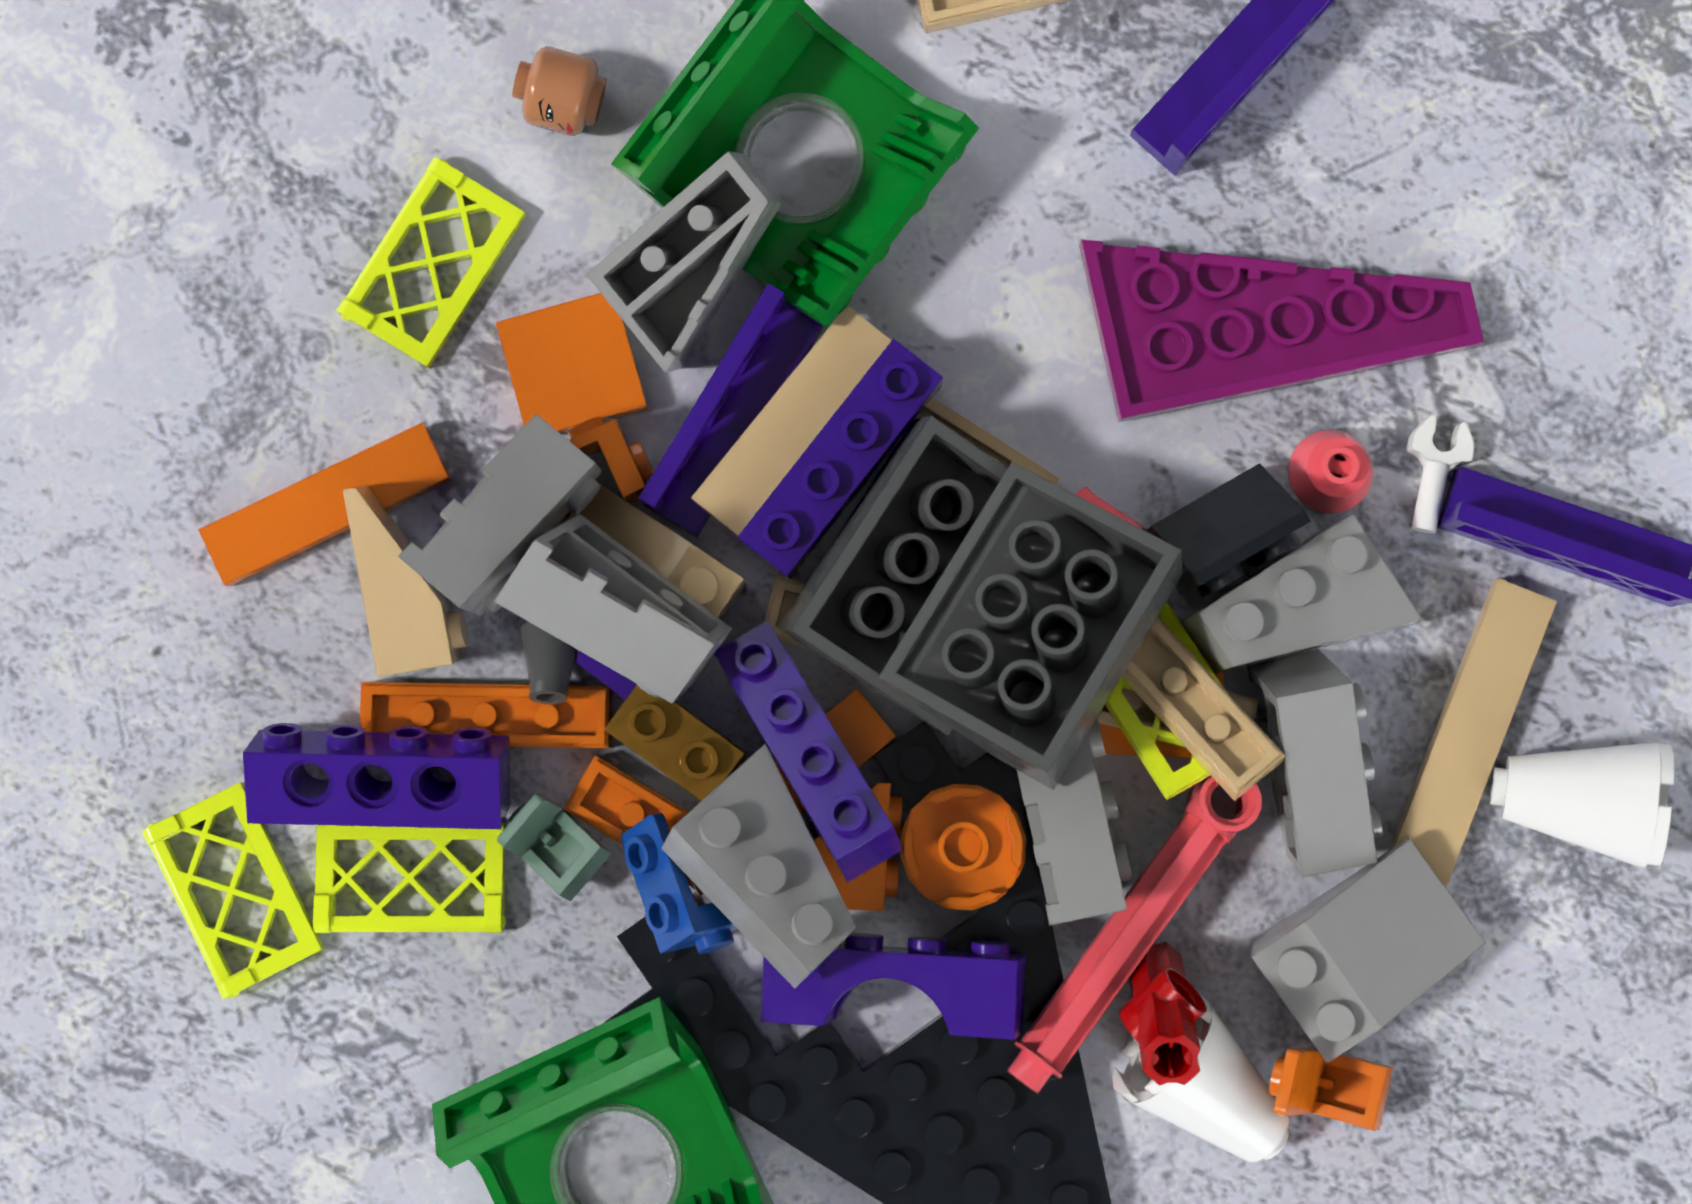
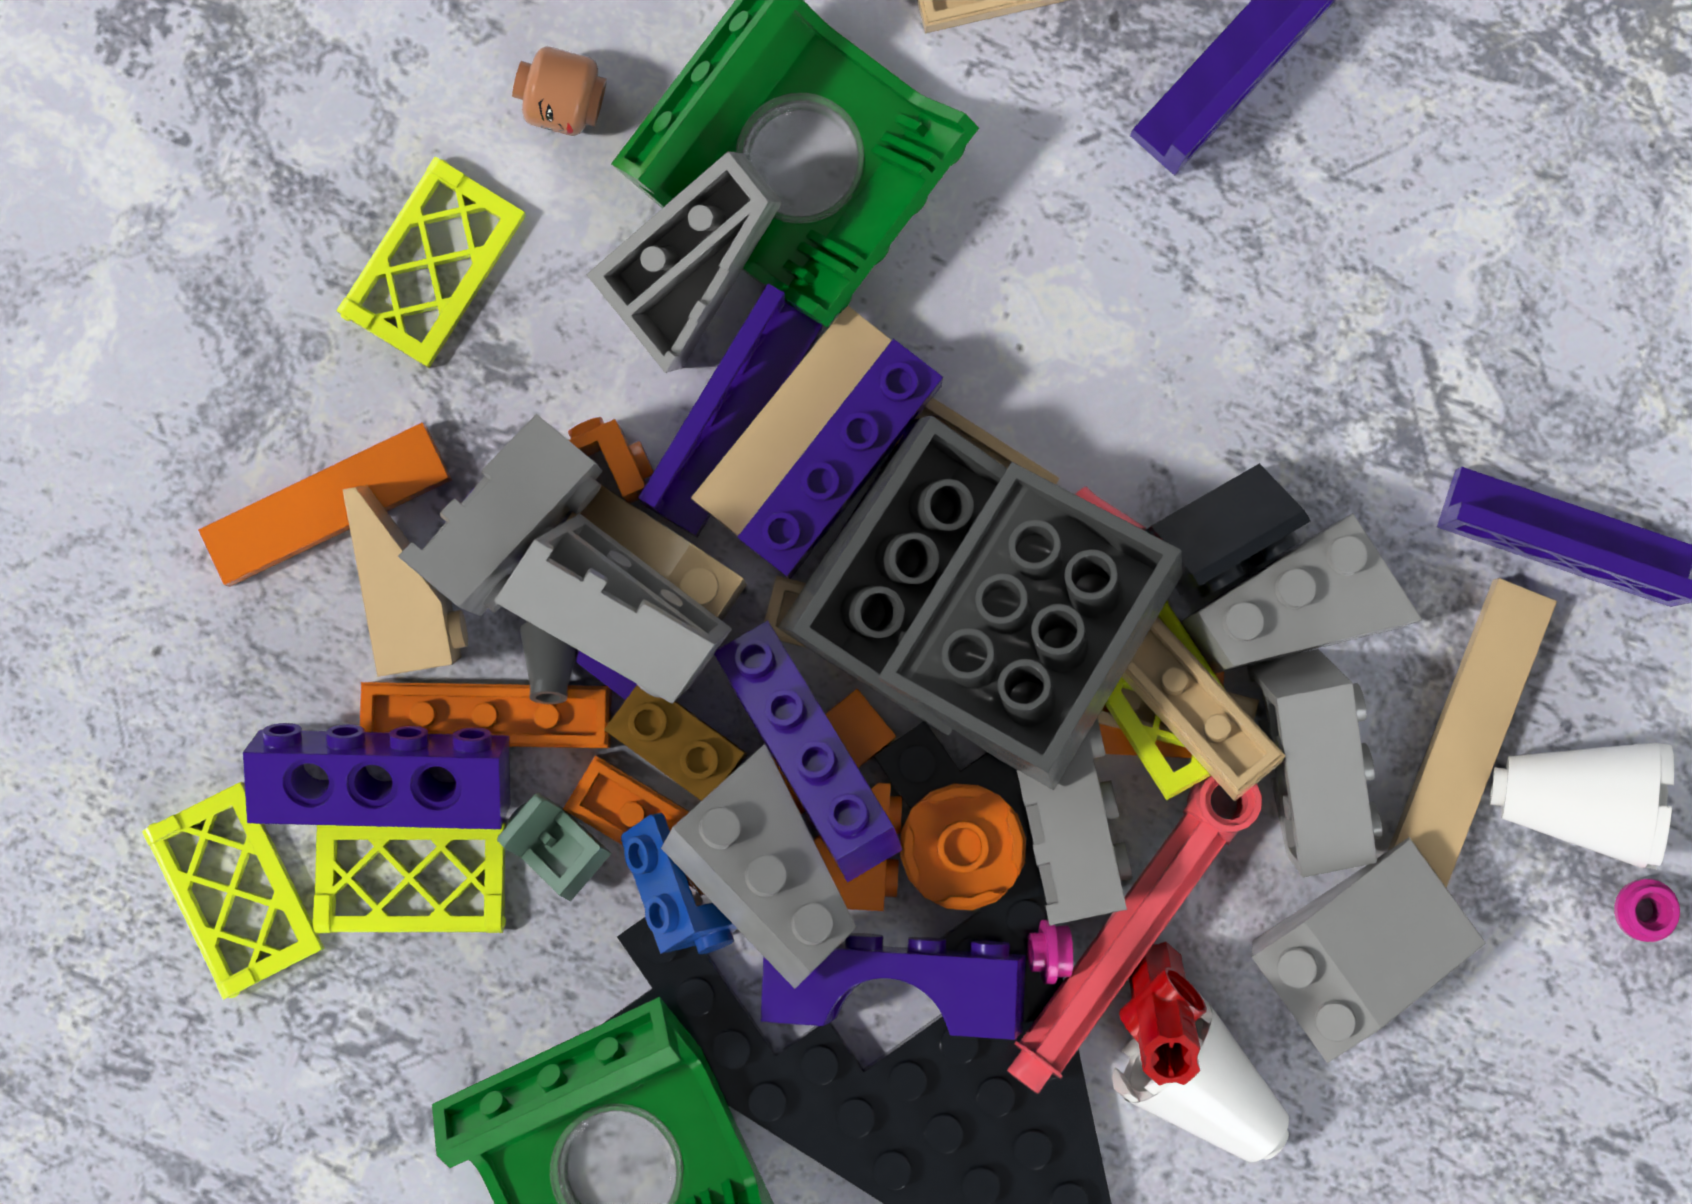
(572, 363): orange tile -> none
(1051, 952): none -> dark pink plate
(1236, 326): magenta wing -> none
(1313, 466): coral cone -> none
(1341, 1090): orange bracket -> none
(1436, 468): white bar -> none
(1665, 910): none -> dark pink plate

